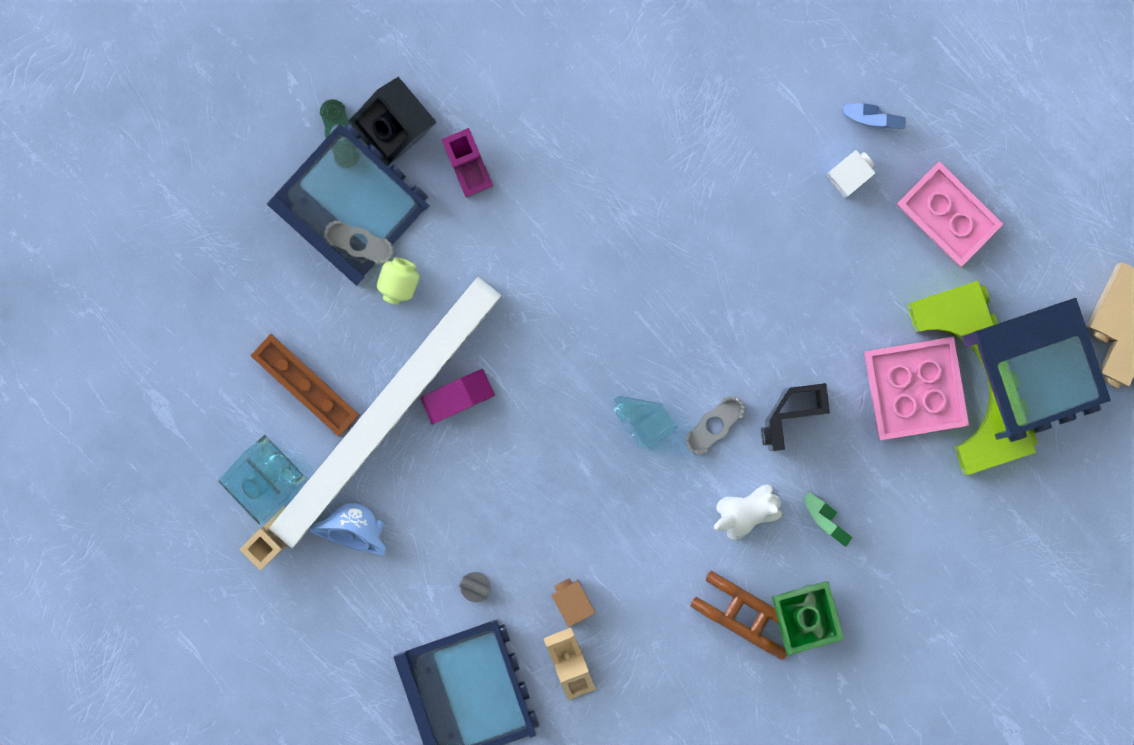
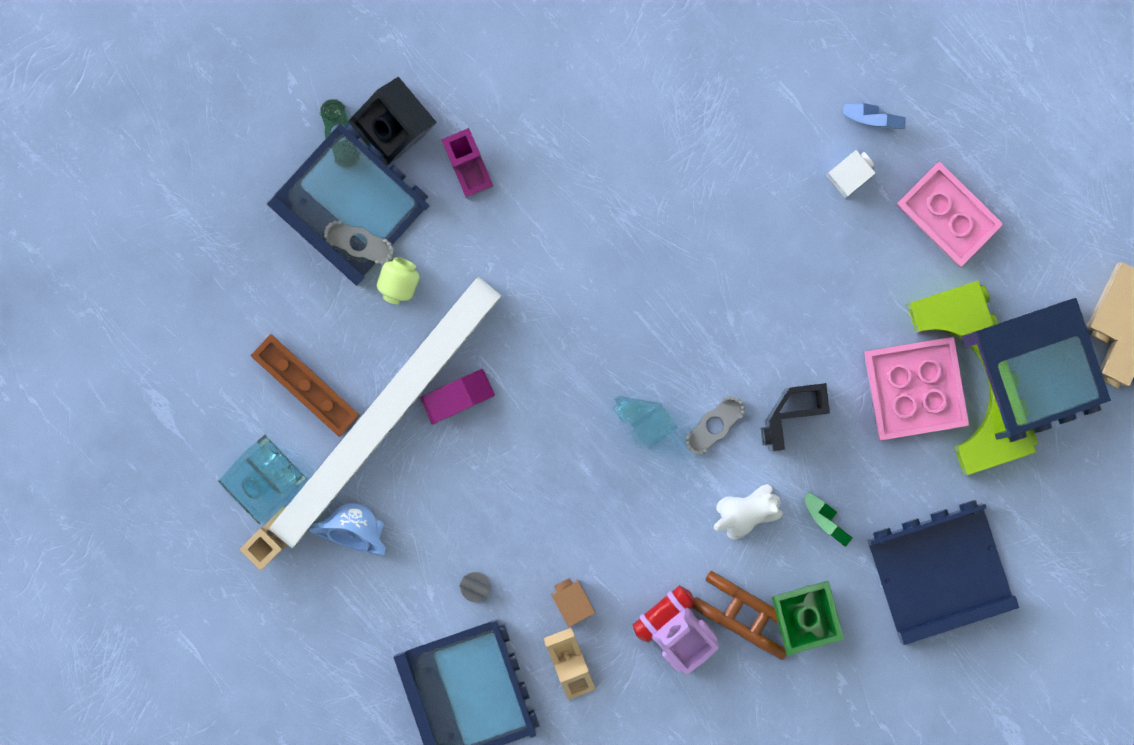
(677, 631): none -> lavender piece
(941, 572): none -> dark blue panel

